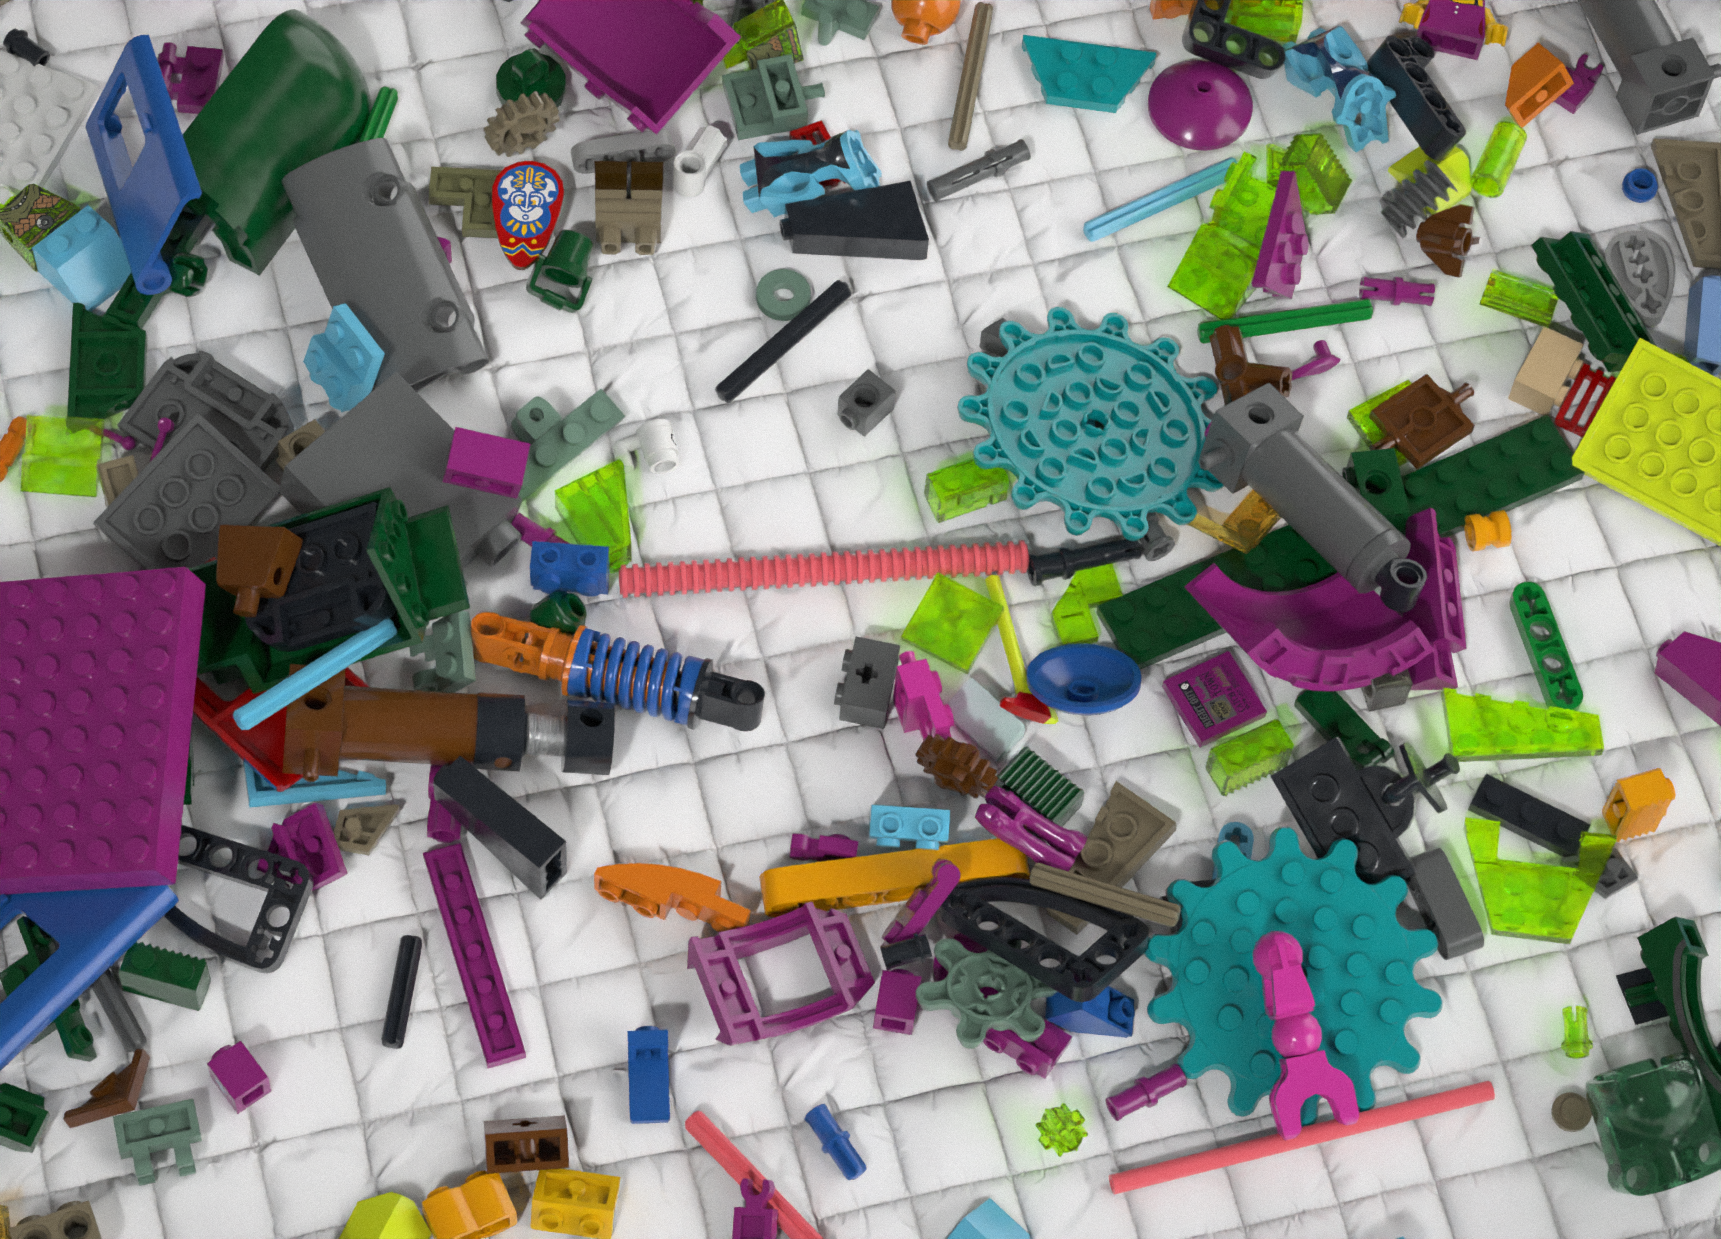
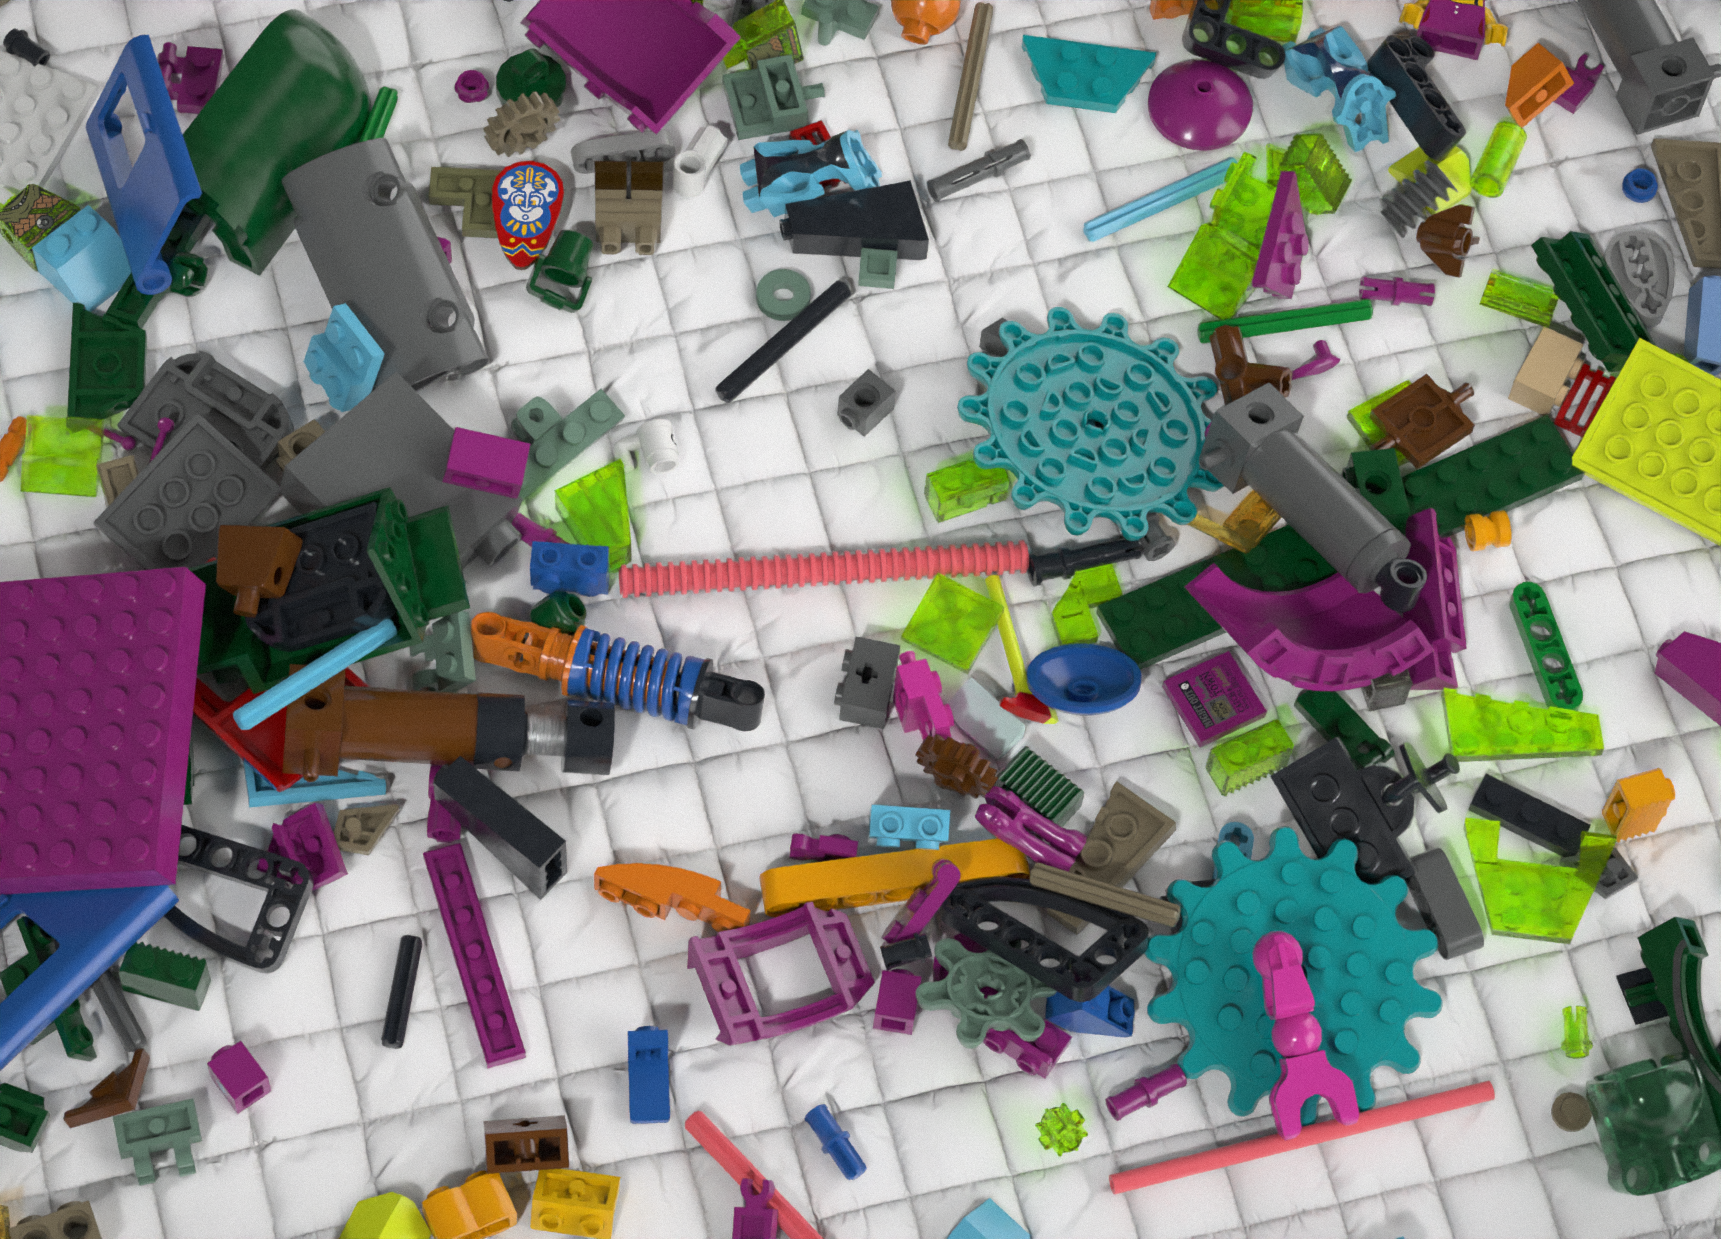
(468, 80): none -> magenta plate
(877, 268): none -> sand green plate

